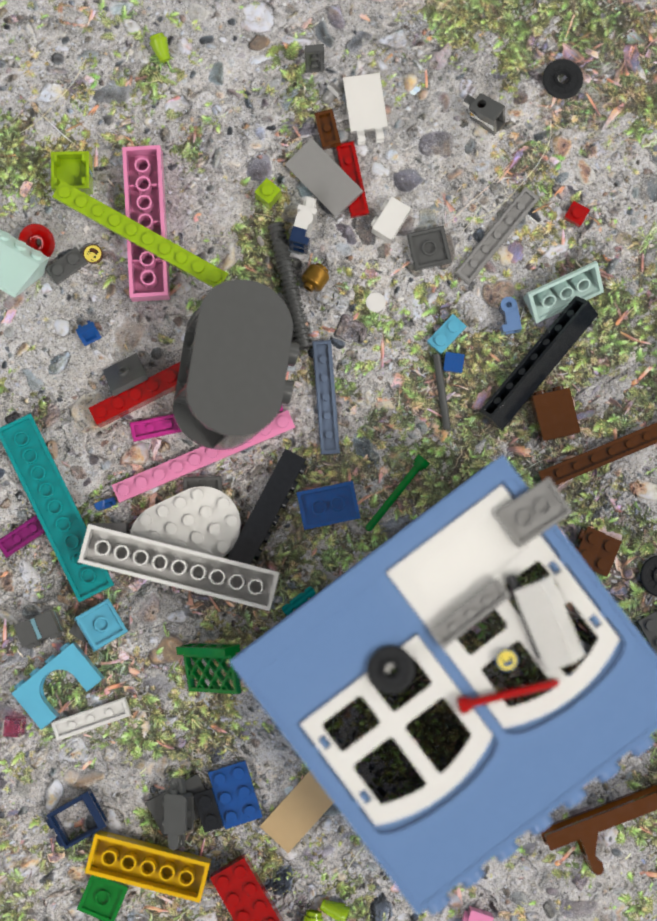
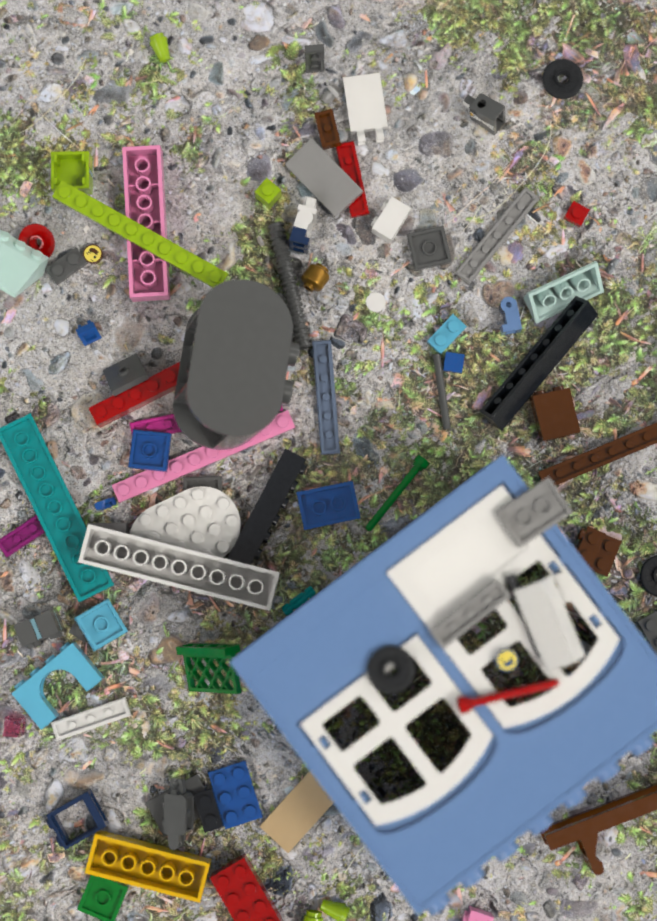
(150, 450): none -> blue tile

